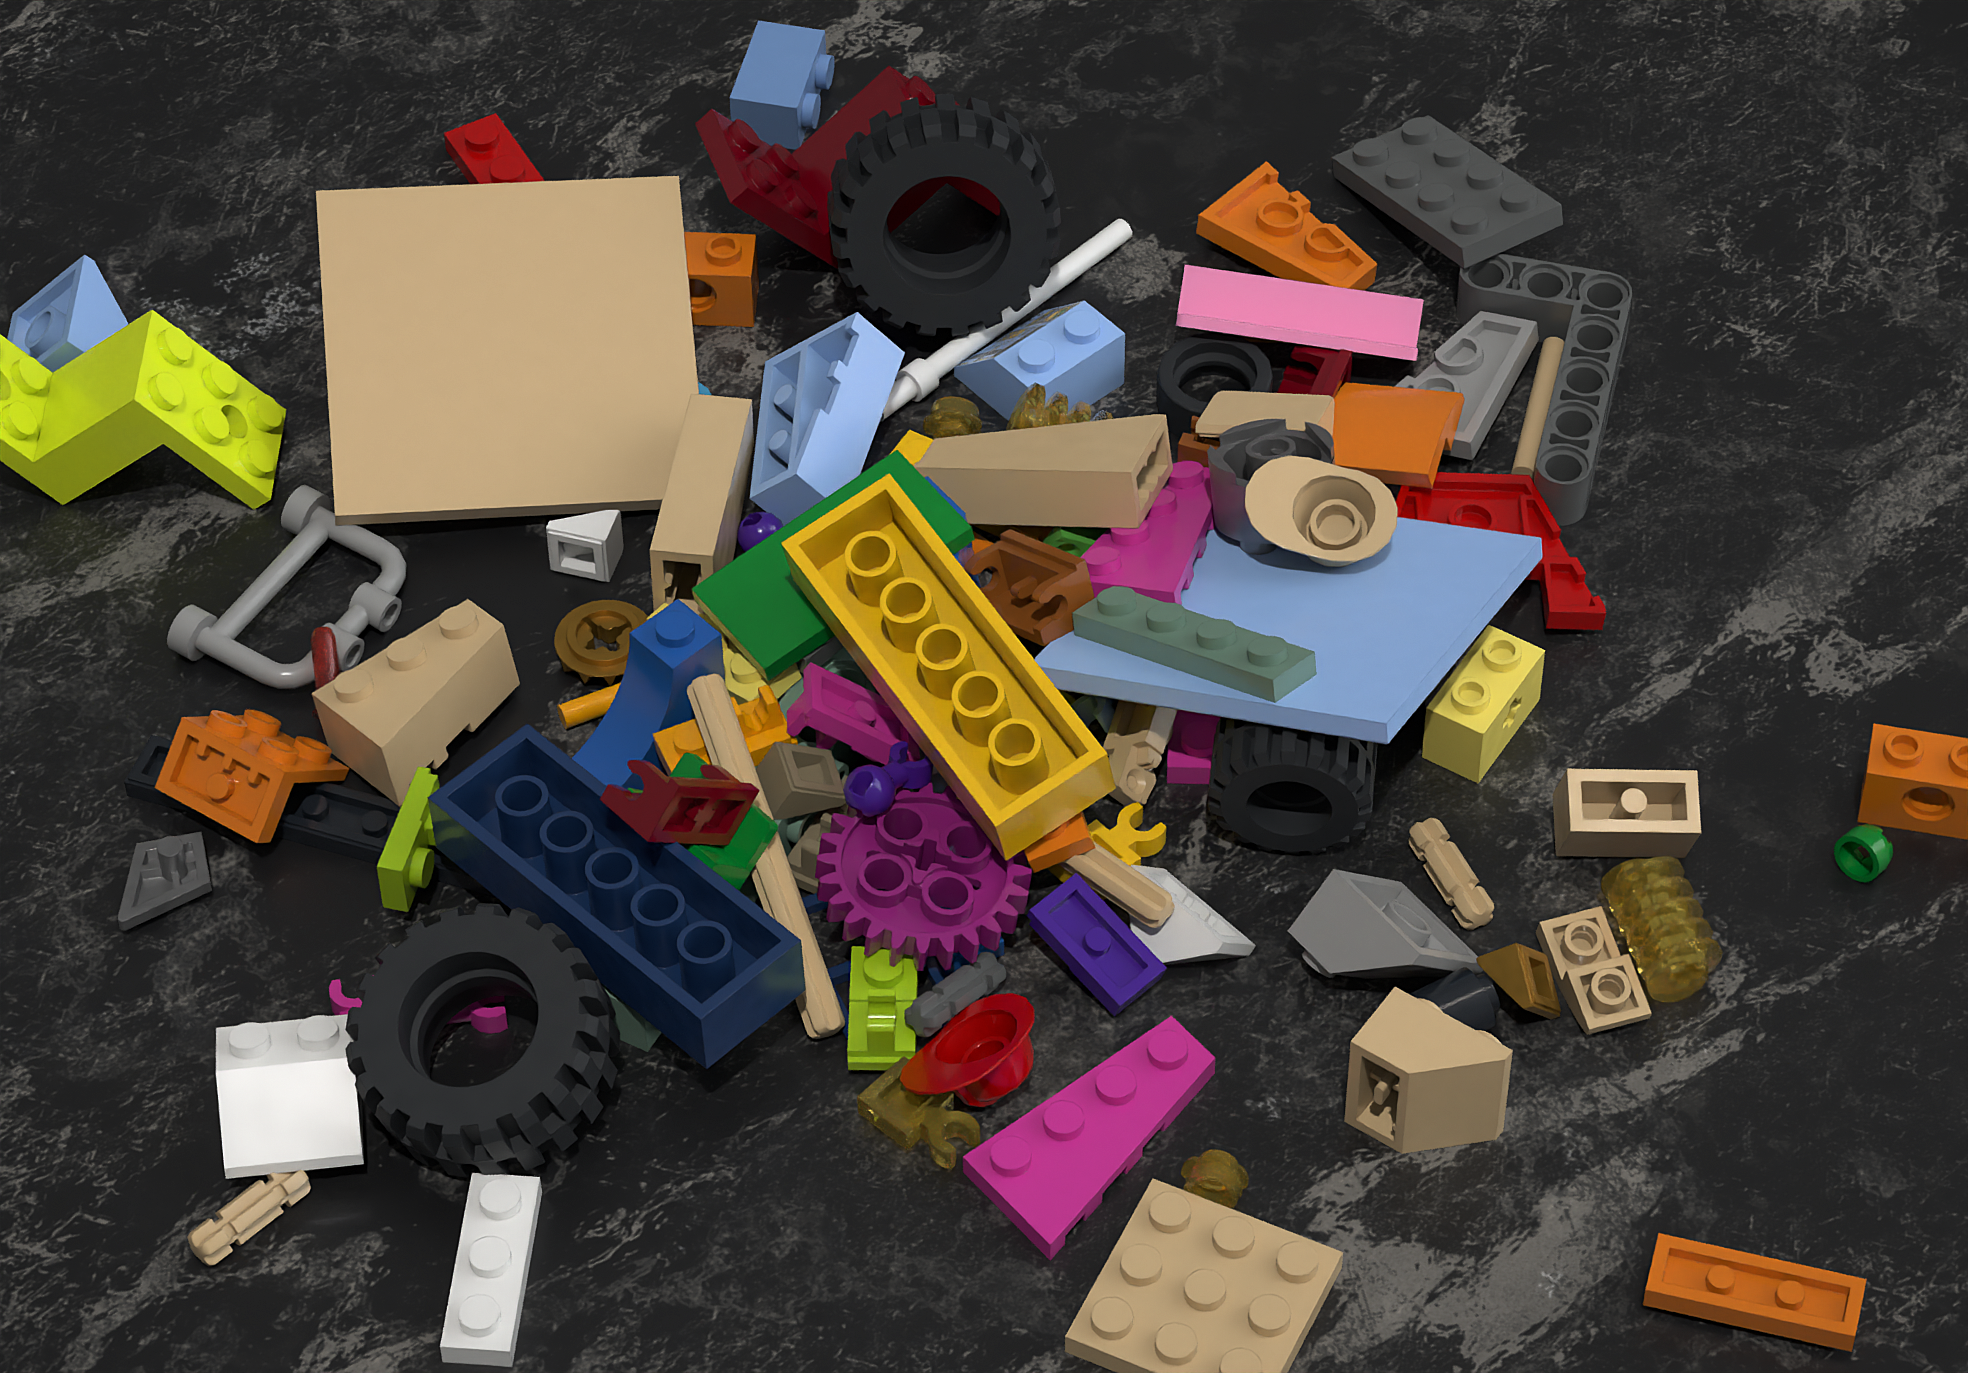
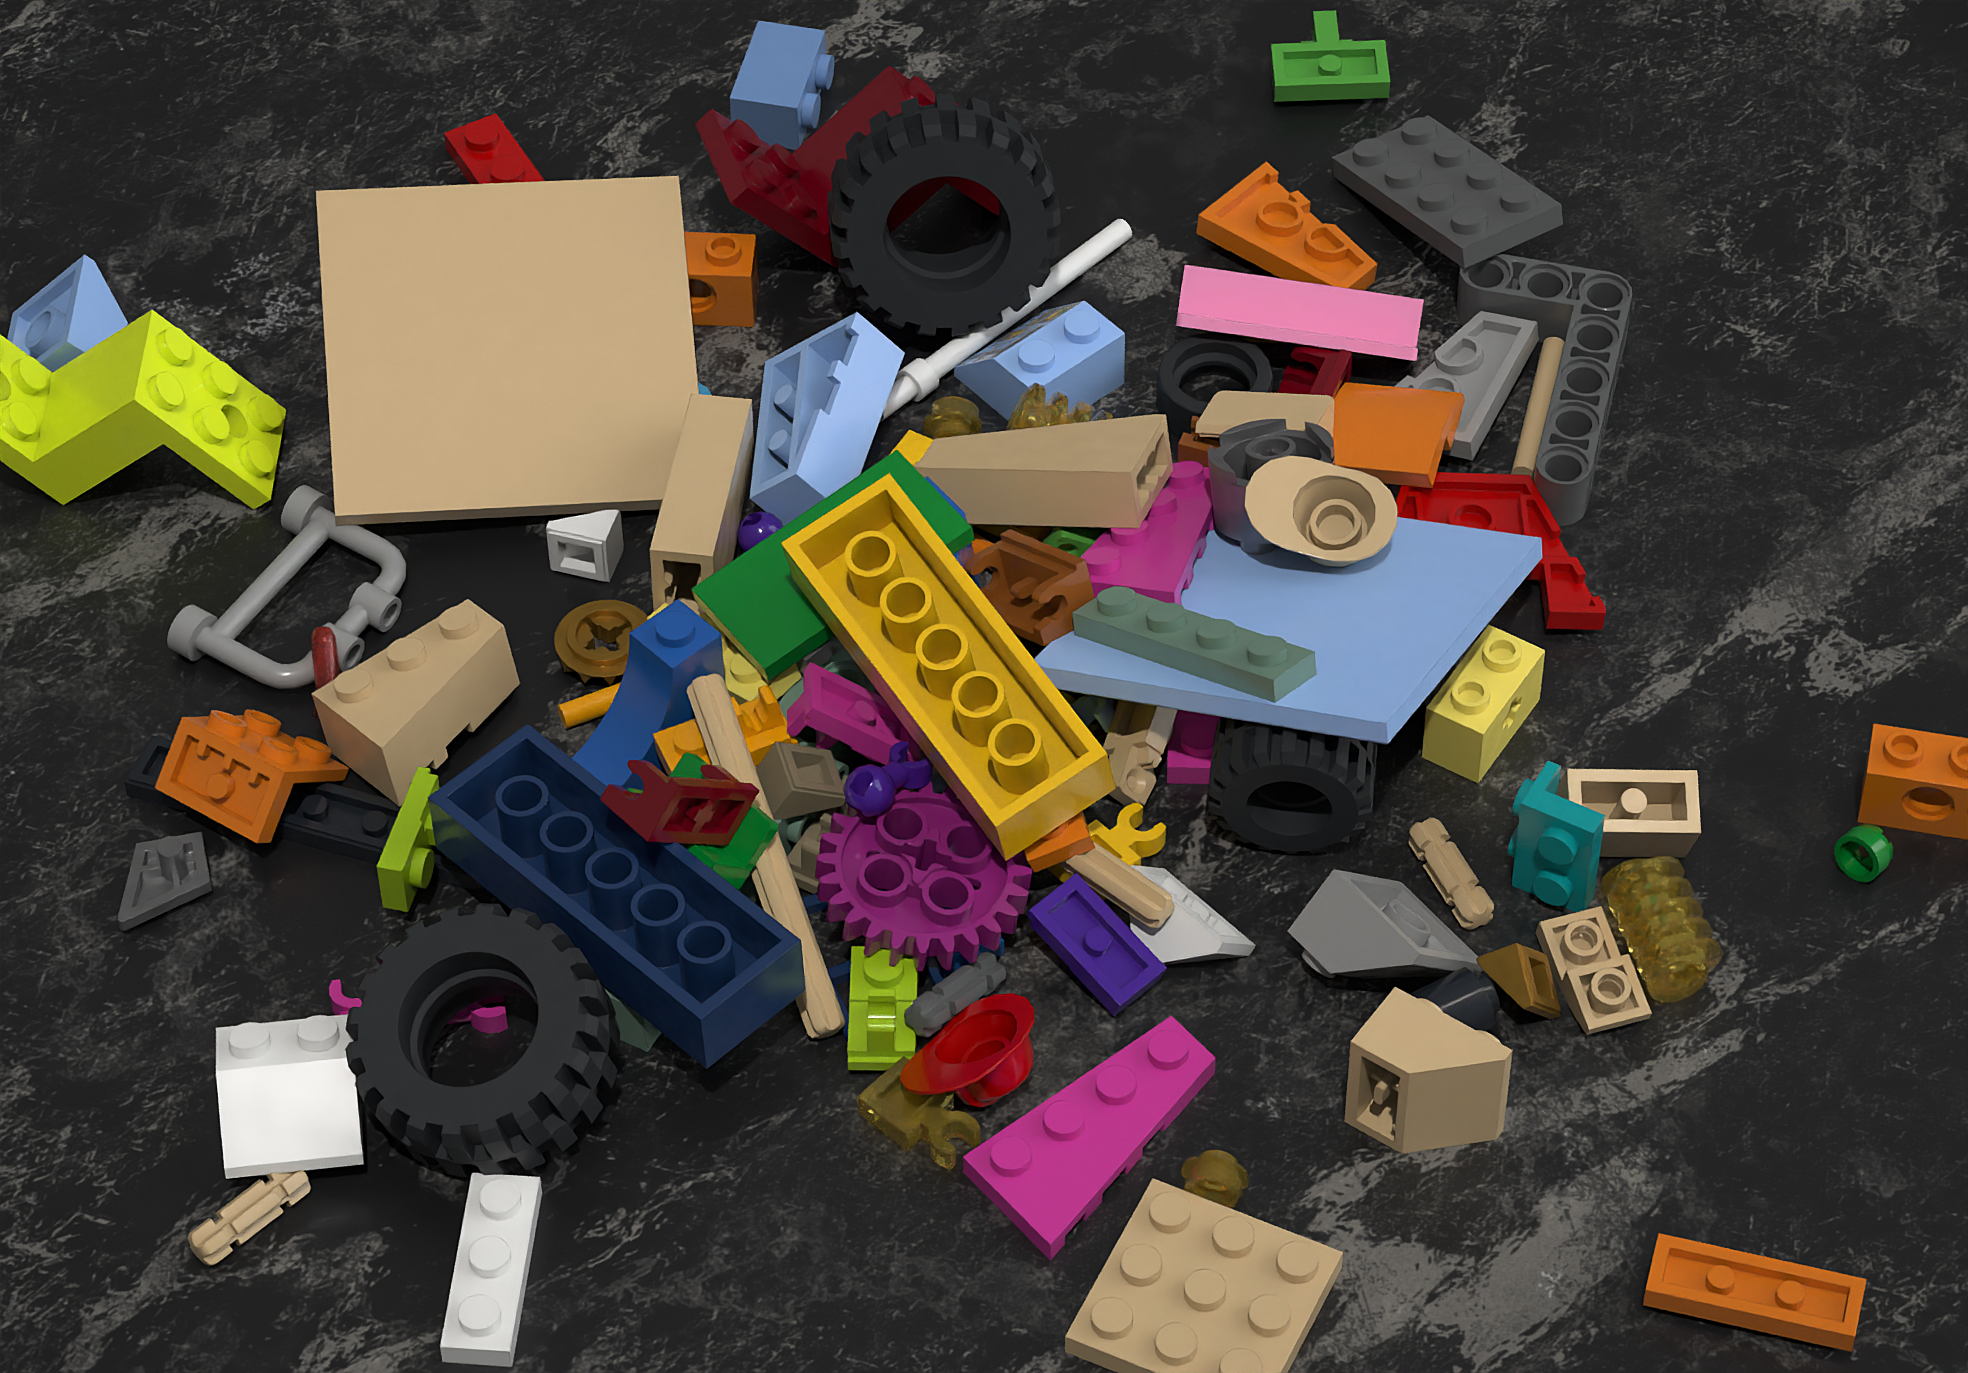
(1329, 66): none -> bright green hinge
(1555, 843): none -> teal bracket

